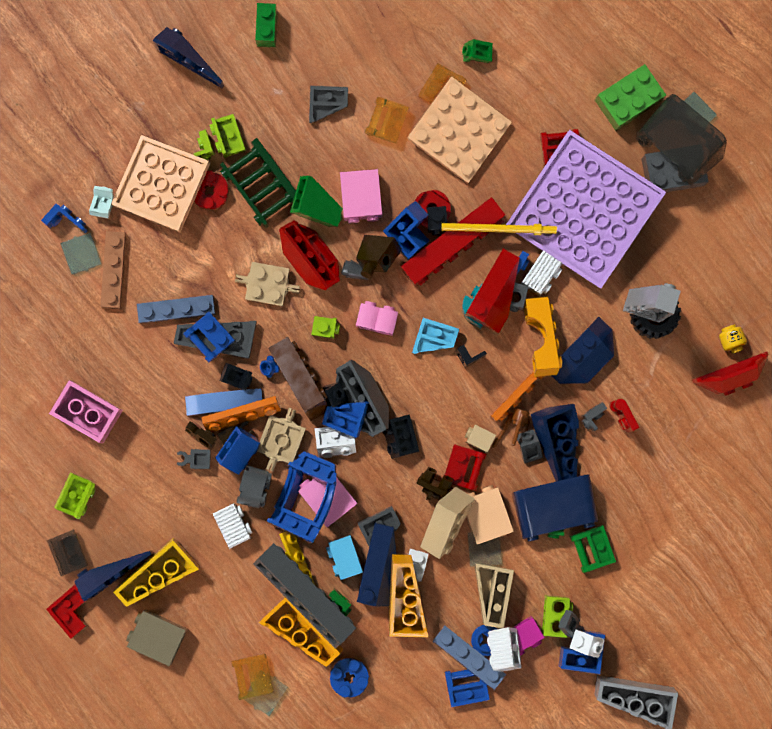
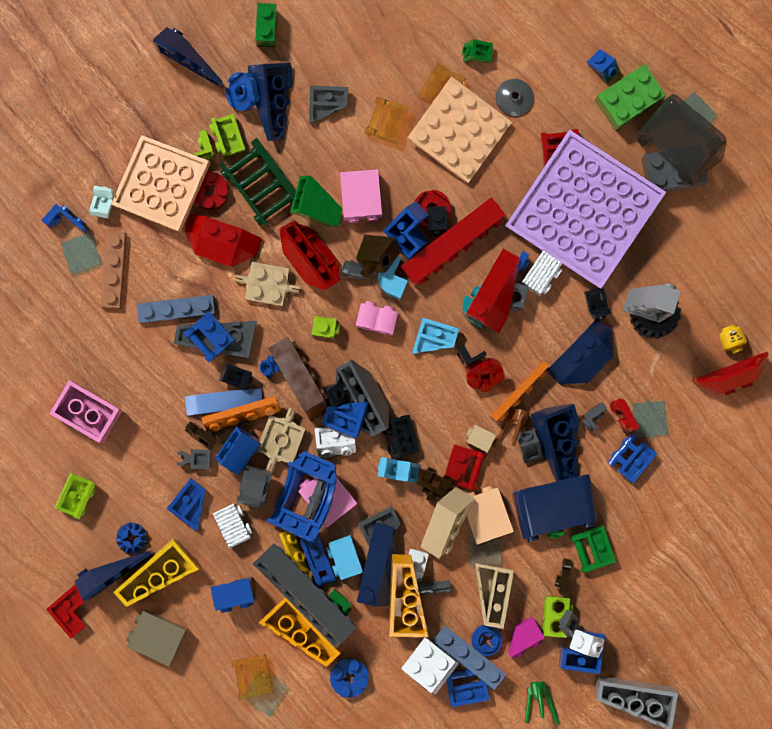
(67, 552): clear smoke plate -> none
(138, 544): none -> blue gear
(188, 503): none -> blue wing
(221, 241): none -> red wedge
(233, 594): none -> blue brick
(250, 91): none -> blue plate
(273, 85): none -> dark blue wedge
(315, 500): none -> dark grey pin
(318, 561): none -> blue plate
(390, 283): none -> medium azure brick
(398, 470): none -> medium azure brick
(430, 665): none -> white brick
(434, 587): none -> dark grey axle
(493, 374): none -> red plate
(504, 649): white brick -> none
(513, 106): none -> dark grey dish
(536, 229): yellow bar -> none
(538, 314): light orange arch -> none
(539, 690): none -> green plant
(562, 580): none -> dark brown plate
(597, 303): none -> black bracket
(604, 65): none -> blue bracket
(636, 462): none -> blue plate
(650, 418): none -> clear light blue piece

